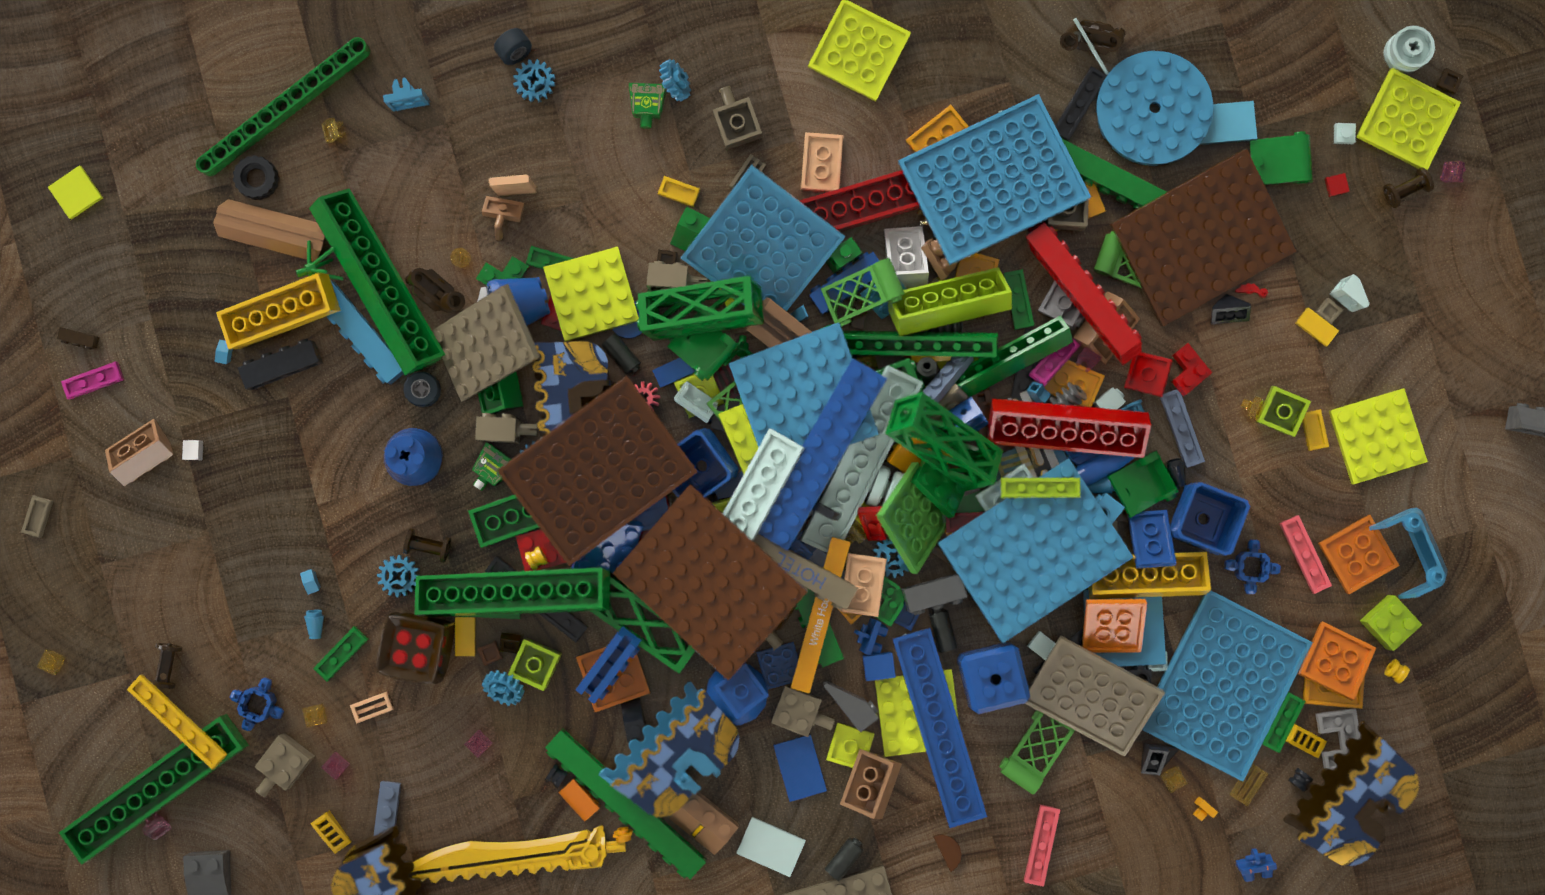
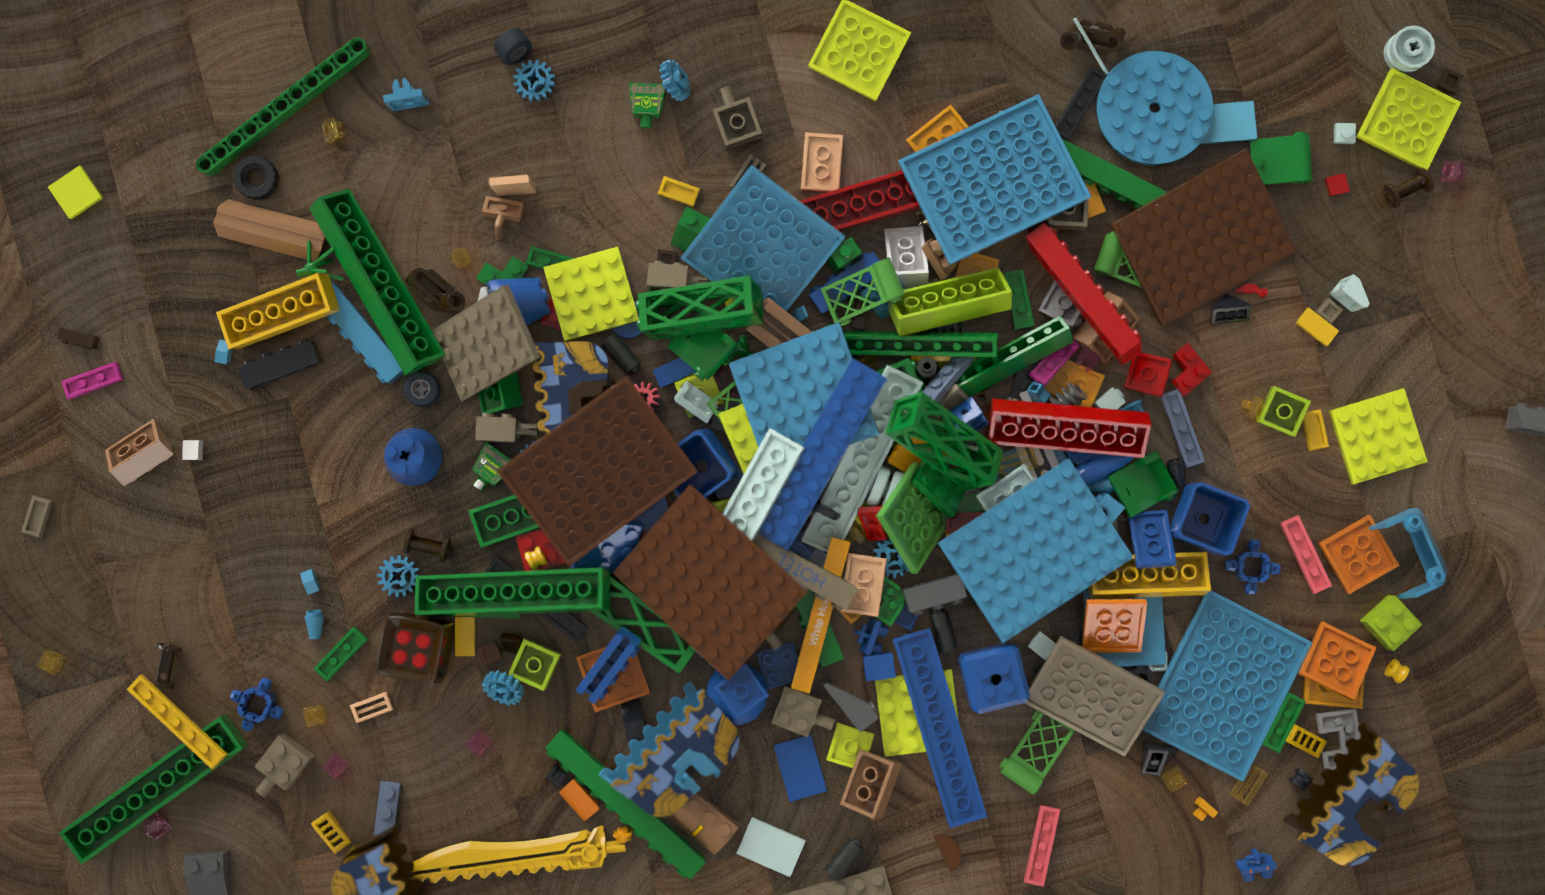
(1040, 488): lime tile -> none

